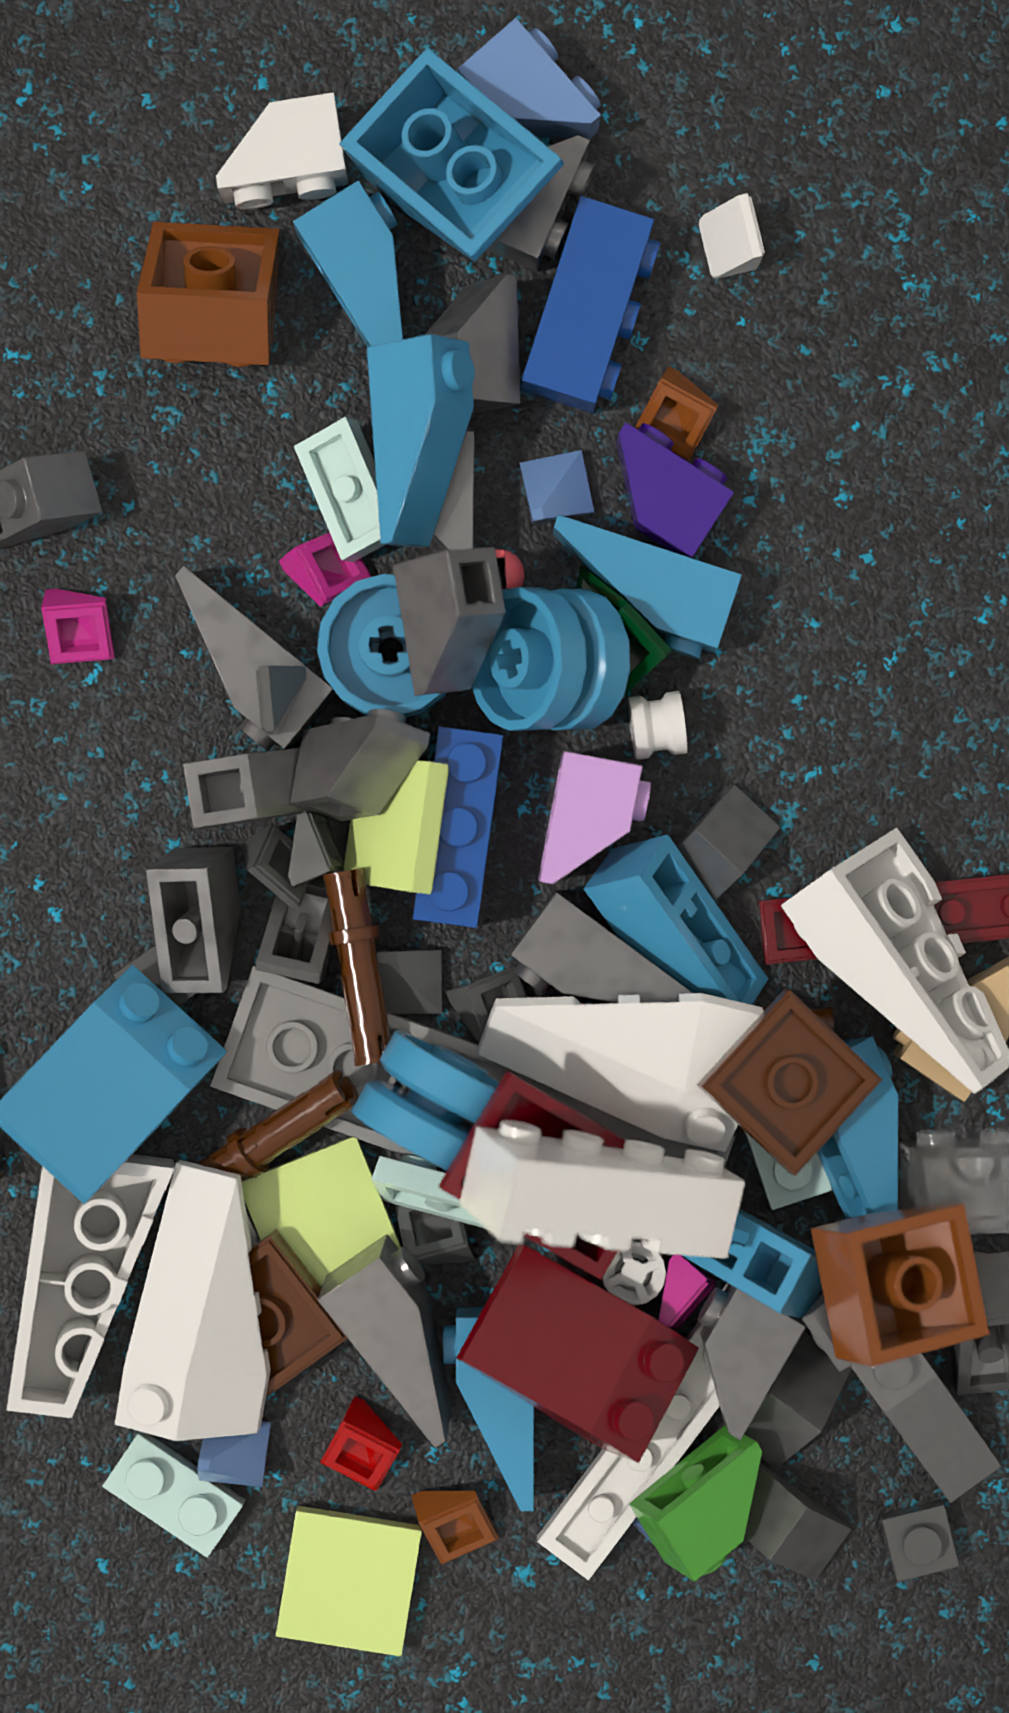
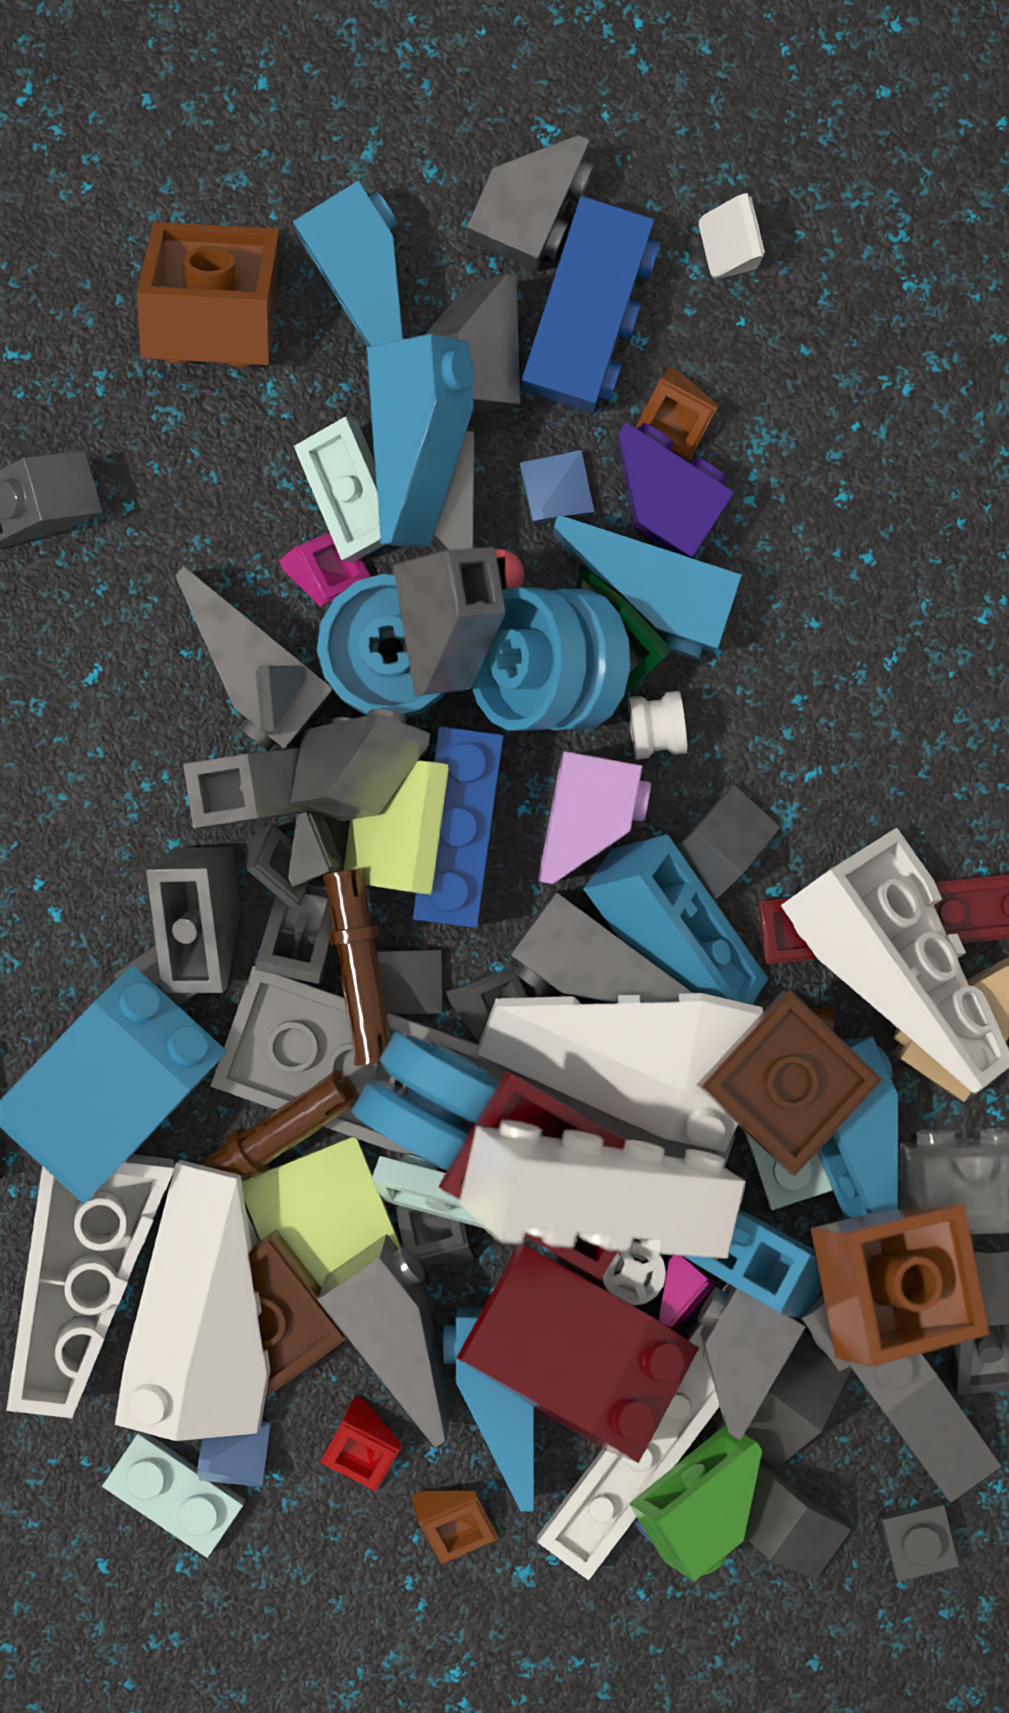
(76, 627): dark pink slope -> none
(287, 152): white slope -> none
(349, 1581): yellowish green tile -> none
(449, 156): dark azure slope -> none
(526, 83): medium blue slope -> none

